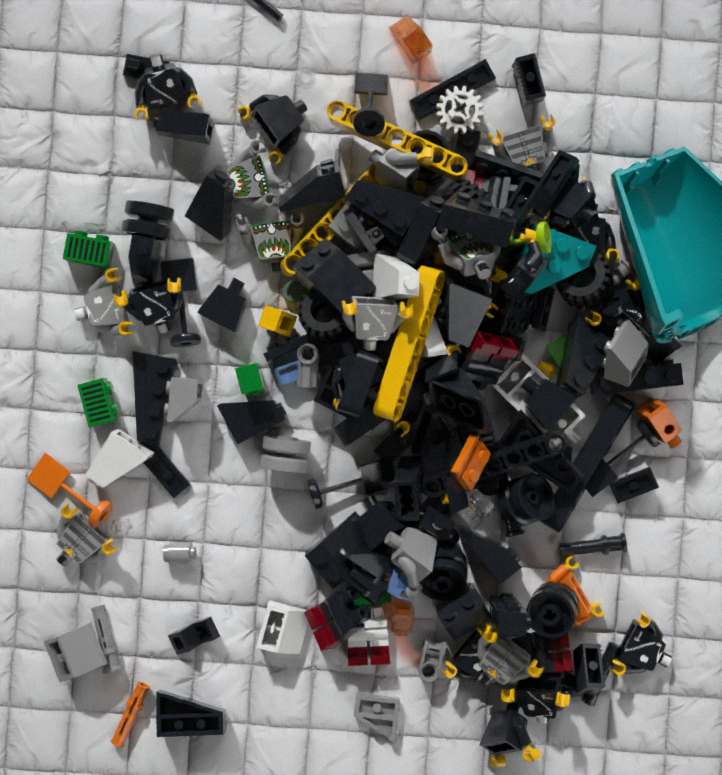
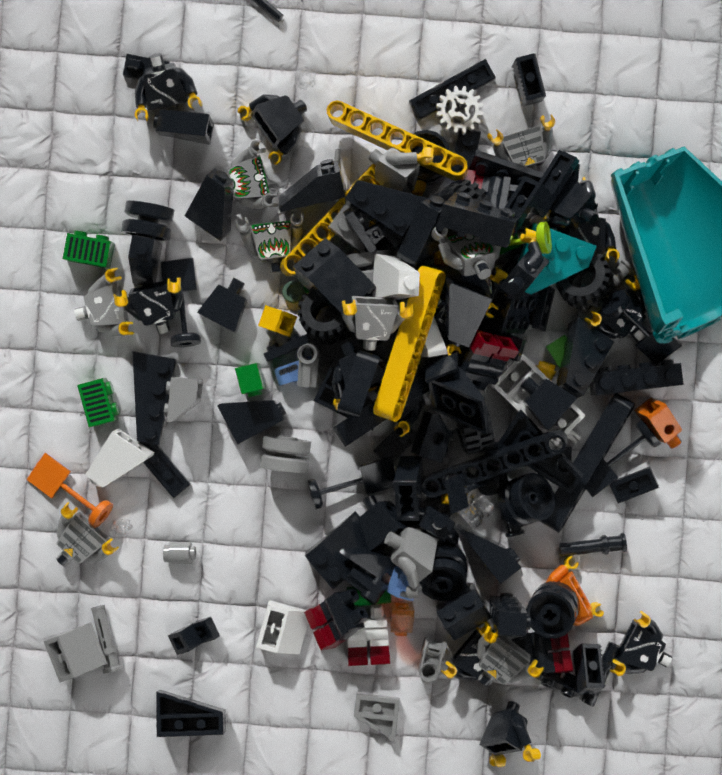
(134, 705): orange pin -> none
(370, 120): black piece -> none
(411, 39): clear orange slope -> none
(471, 462): orange plate -> none
(538, 697): black torso -> none
(624, 354): light grey slope -> none

